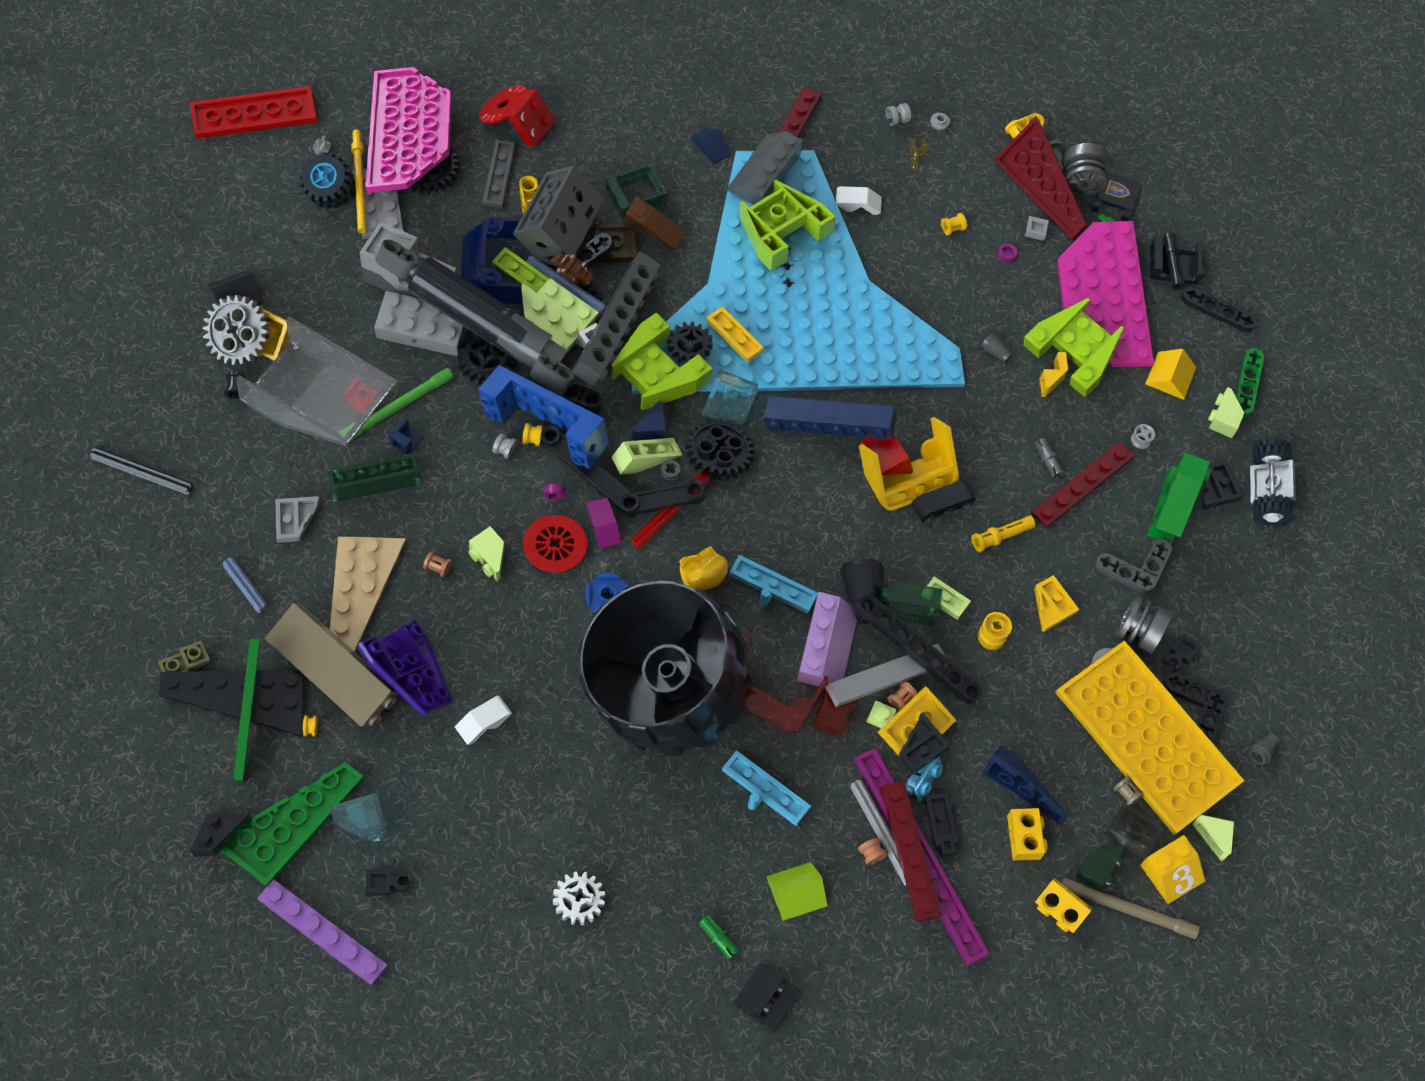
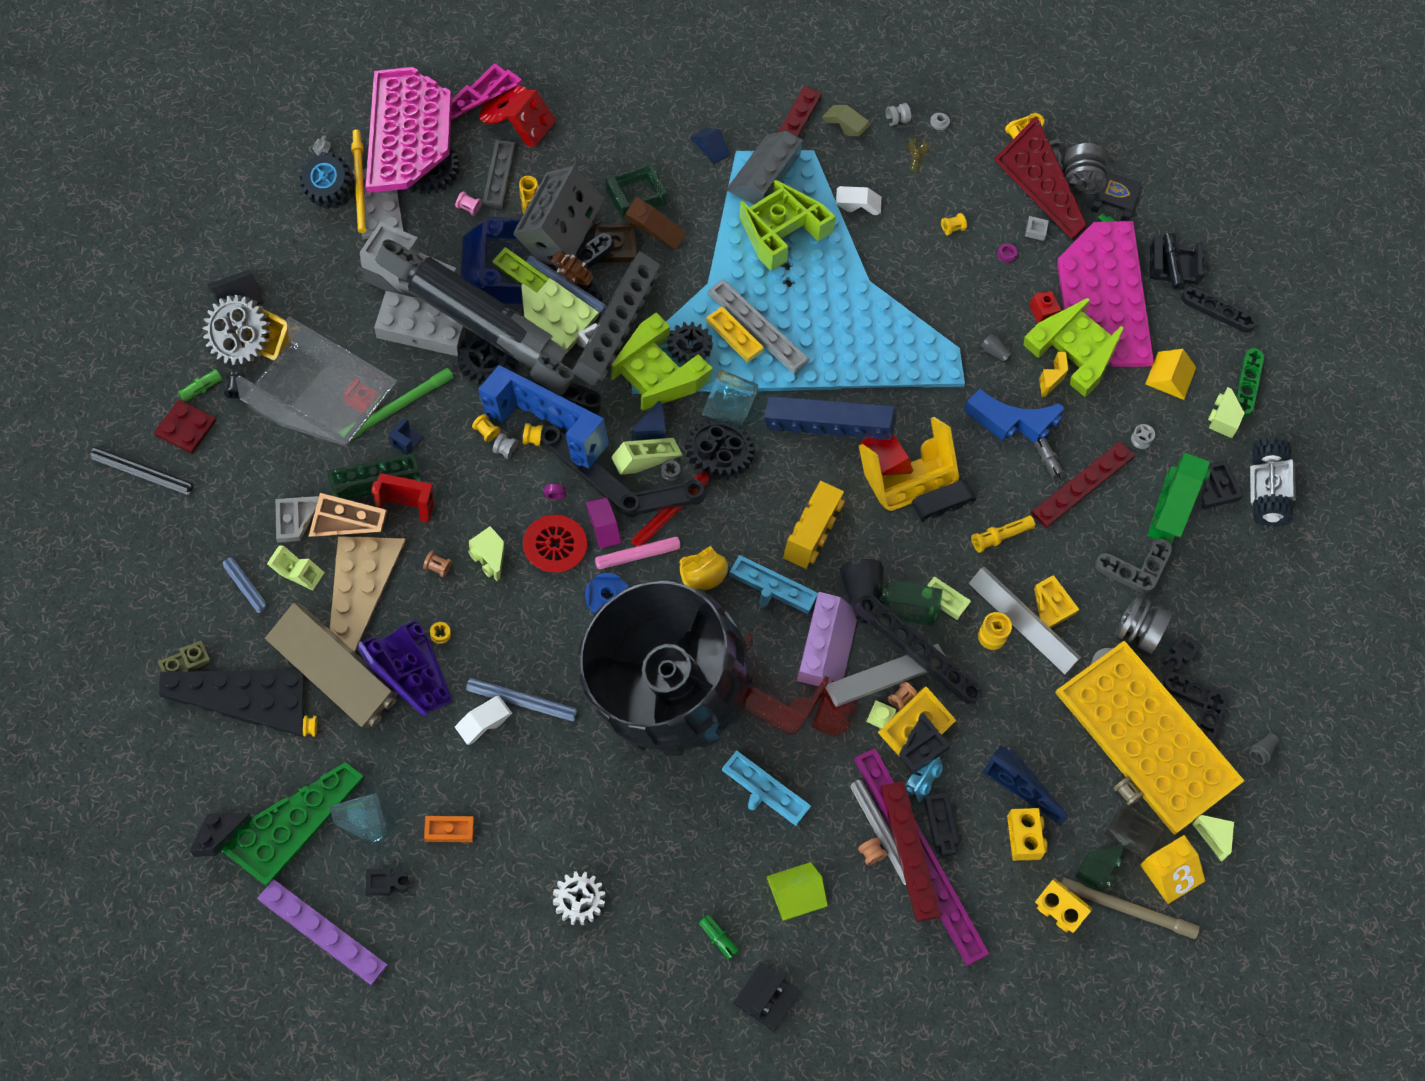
(185, 426): none -> dark red plate
(200, 385): none -> bright green pin
(246, 711): green tile -> none
(253, 112): red plate -> none
(297, 570): none -> yellowish green slope
(344, 517): none -> light nougat wedge
(404, 492): none -> red panel
(440, 625): none -> yellow bush
(448, 829): none -> orange plate
(468, 203): none -> bright pink bush
(486, 428): none -> yellow bush
(488, 86): none -> dark pink wedge
(522, 699): none -> sand blue axle
(637, 553): none -> bright pink axle
(758, 326): none -> light grey tile
(811, 528): none -> yellow wedge
(850, 121): none -> olive slope
(1006, 420): none -> blue arch
(1025, 620): none -> light grey tile
(1044, 305): none -> red brick

